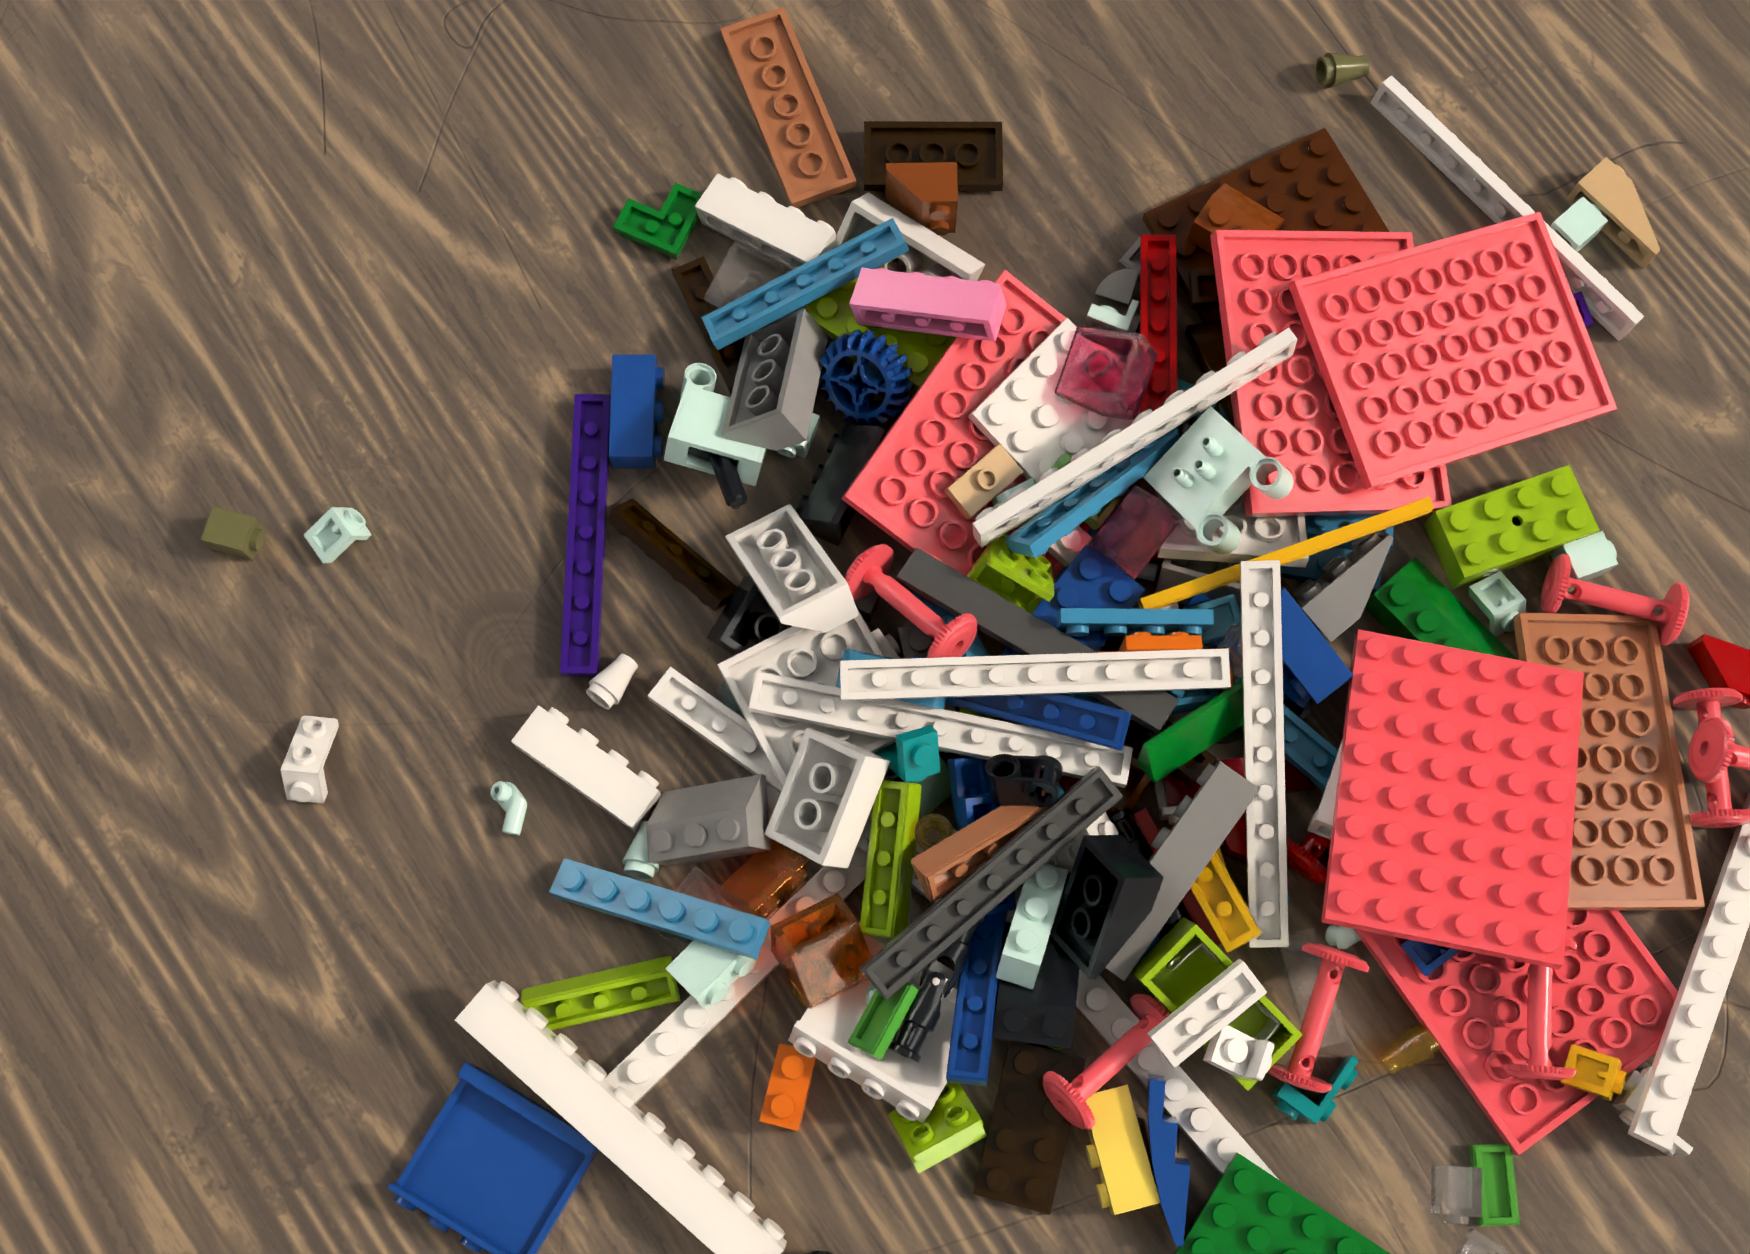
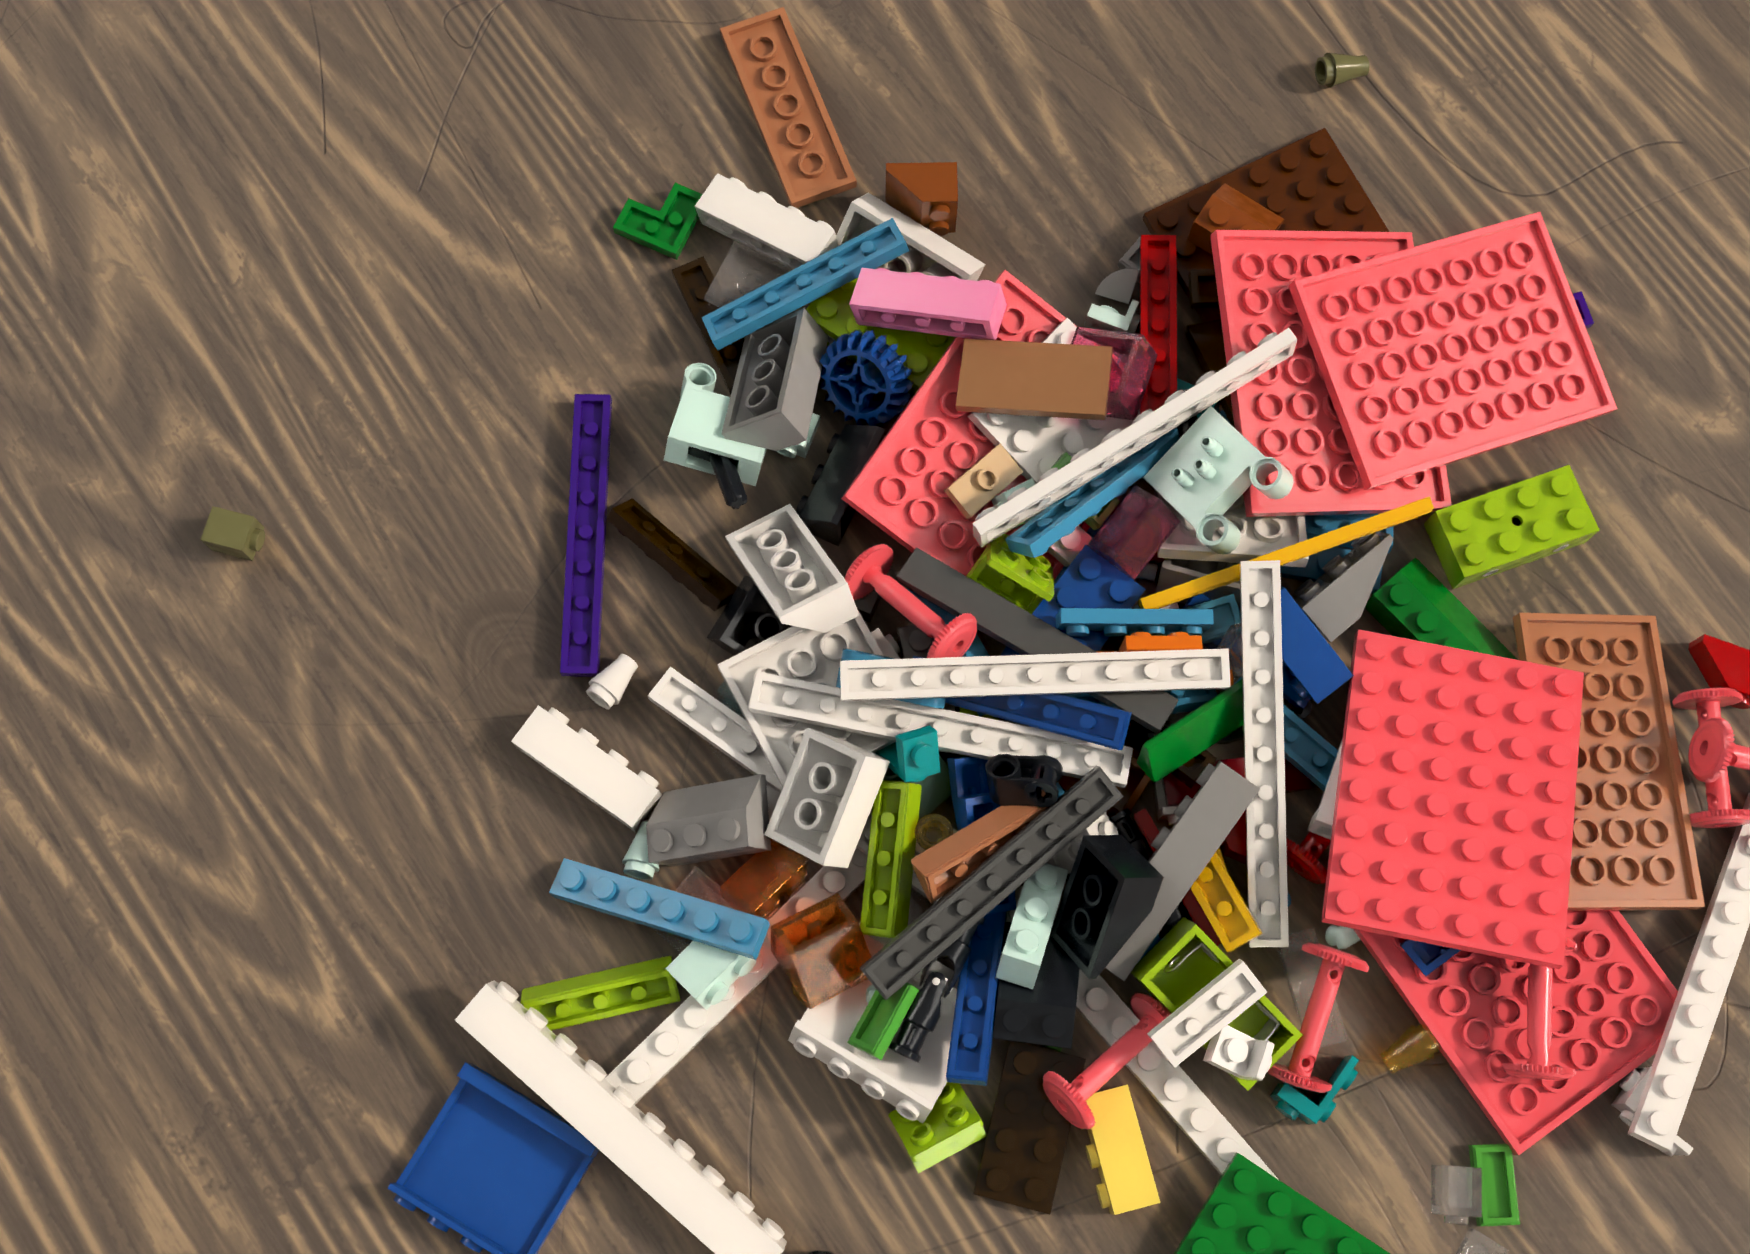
(305, 759): white bracket -> none
(336, 532): light aqua bracket -> none
(512, 803): light aqua arm -> none
(635, 411): blue brick -> none
(788, 1088): orange brick -> none
(973, 145): dark brown plate -> none
(1034, 379): none -> medium nougat tile
(1170, 1171): blue slope -> none
(1498, 200): white plate -> none
(1498, 601): light aqua bracket -> none
(1579, 223): light aqua brick -> none
(1589, 556): light aqua brick -> none
(1595, 1072): yellow bracket -> none
(1619, 202): tan slope -> none
(1669, 618): coral hose -> none

